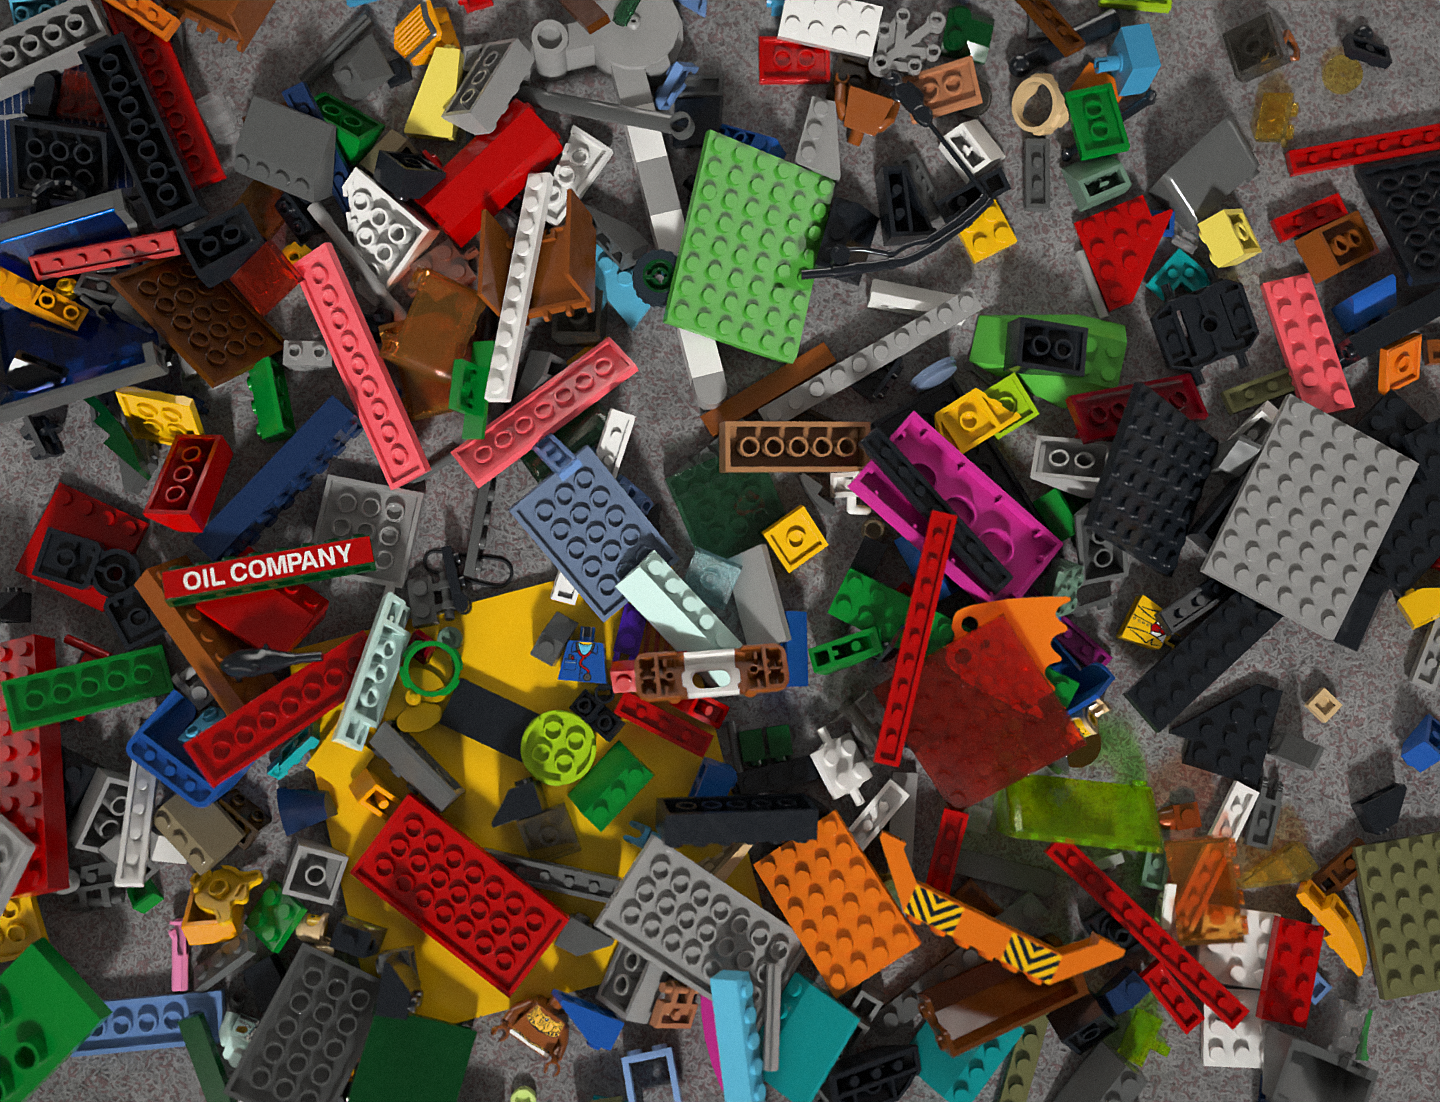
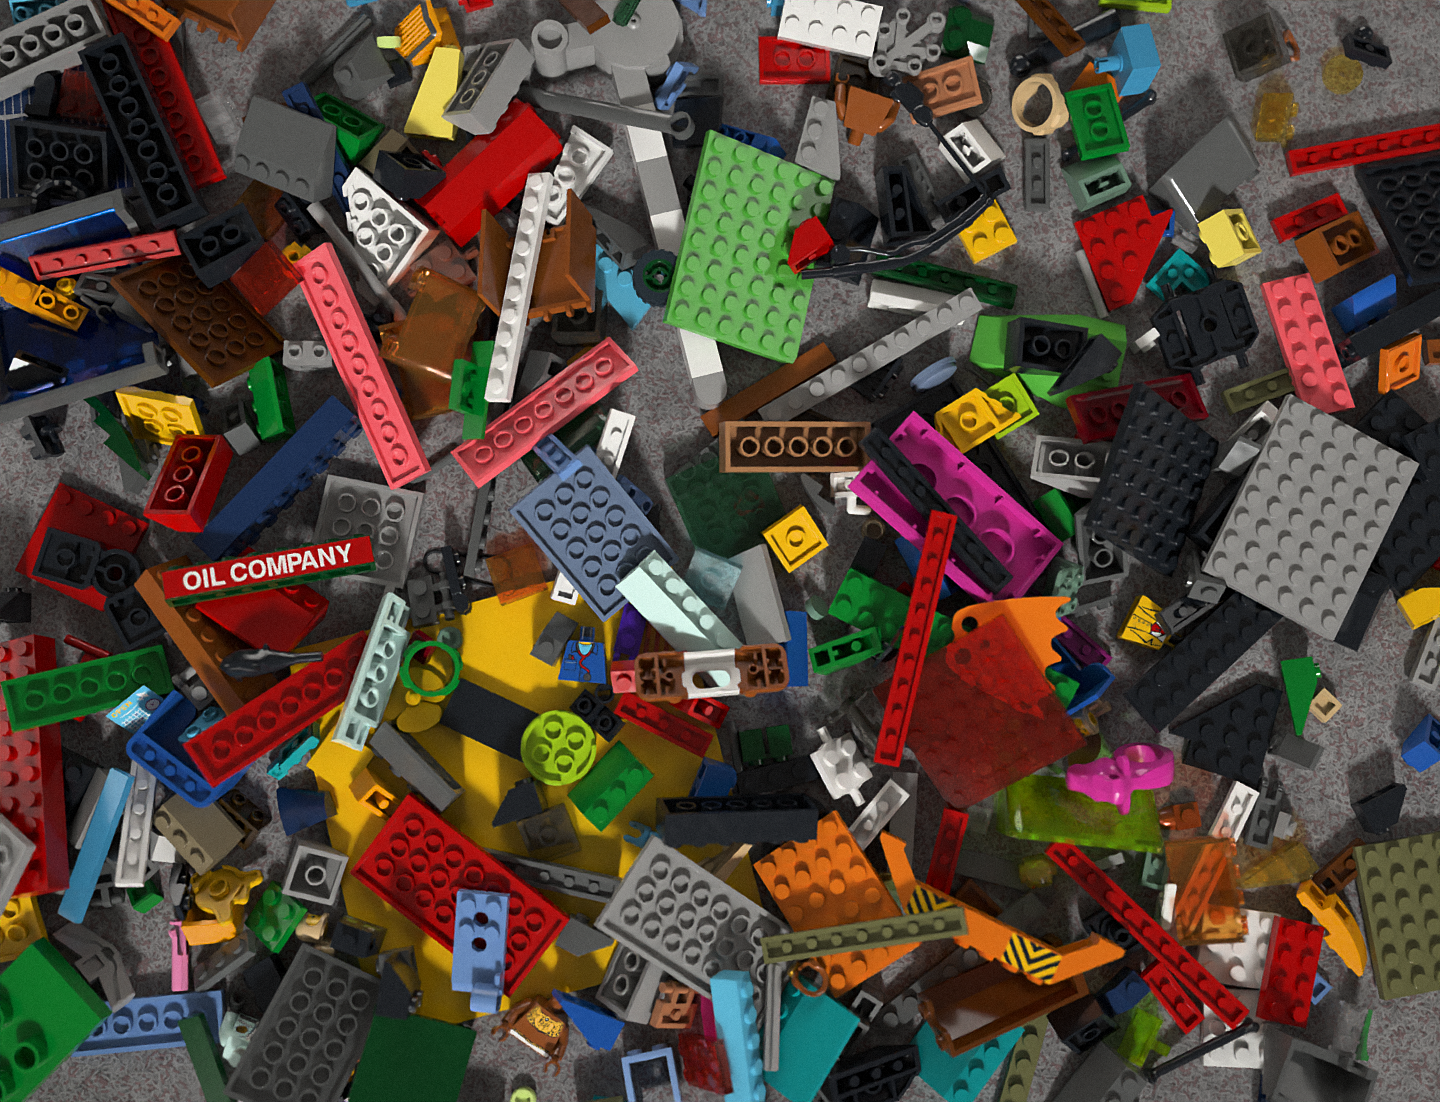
(96, 845): none -> dark azure tile
(97, 961): none -> light grey plate
(136, 709): none -> medium azure sticker
(179, 890): none -> black slope
(240, 428): none -> dark grey slope
(389, 42): none -> yellowish green tile
(476, 968): none -> medium blue hinge
(516, 574): none -> clear orange plate
(705, 1063): none -> clear red plate
(796, 967): none -> dark orange piece
(808, 244): none -> red slope
(816, 608): none -> sand green tile
(865, 935): none -> olive plate
(952, 282): none -> dark green tile
(1036, 871): none -> clear yellow head
(1092, 360): none -> black slope
(1128, 769): none -> dark pink animal
(1145, 342): none -> white plate
(1198, 585): none -> dark grey bracket
(1246, 1027): none -> black piece
(1285, 826): none -> light grey plate
(1300, 684): none -> green slope

